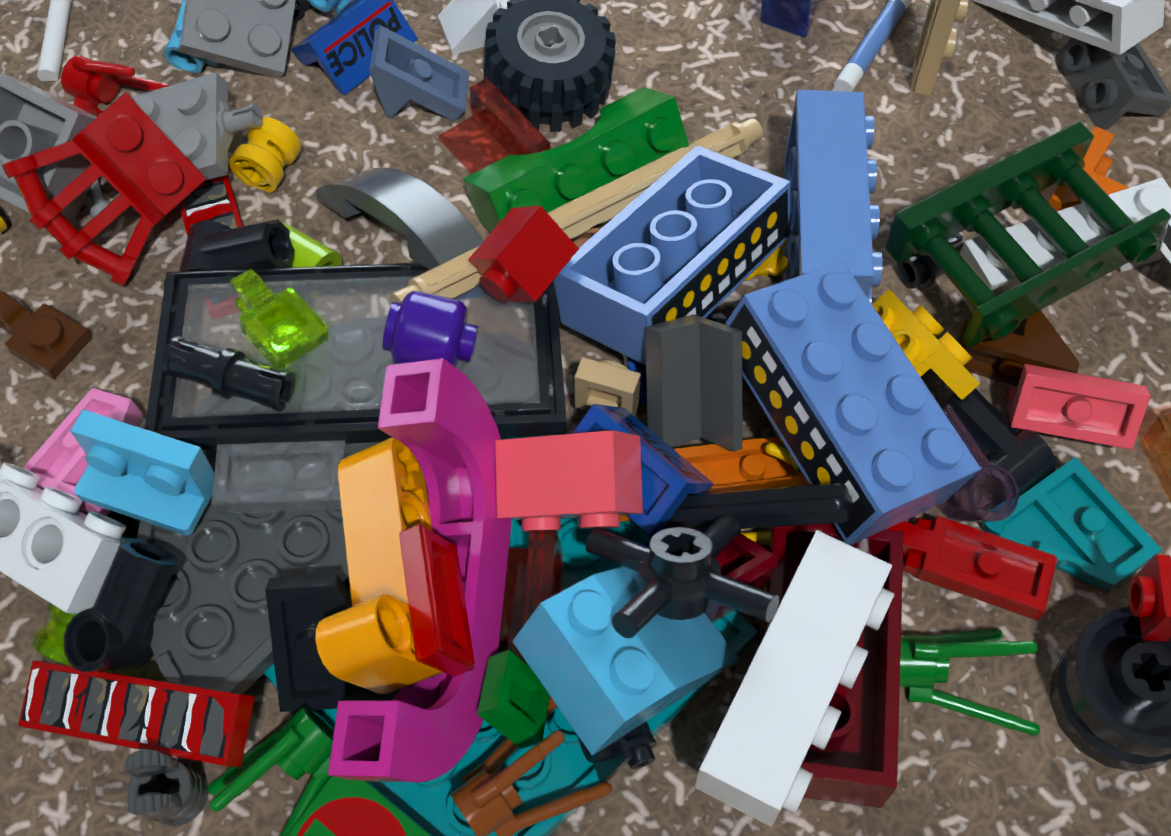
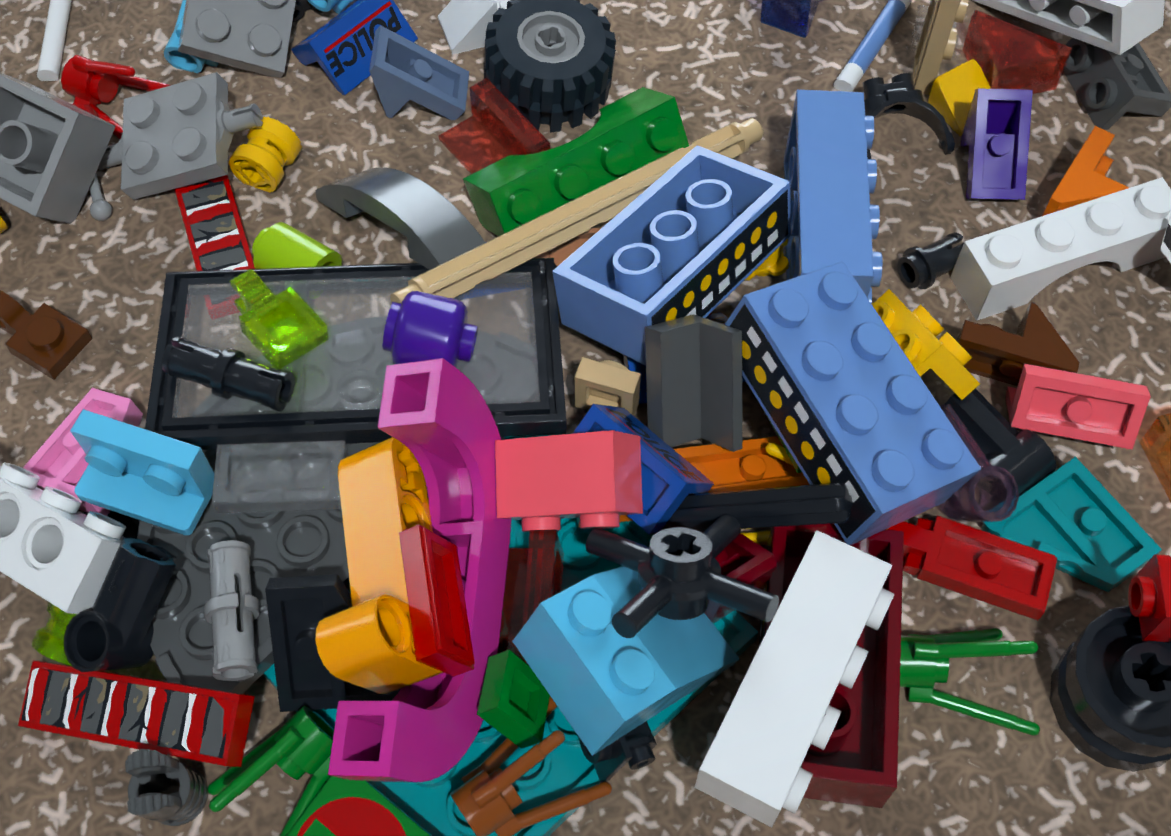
(134, 159): red plate -> none
(231, 611): none -> light grey pin
(253, 246): black piece -> none
(522, 255): red brick -> none
(903, 98): none -> black helmet
(954, 93): none -> yellow slope
(998, 143): none -> dark purple slope
(1014, 55): none -> clear red slope
(1017, 184): dark green fence -> none

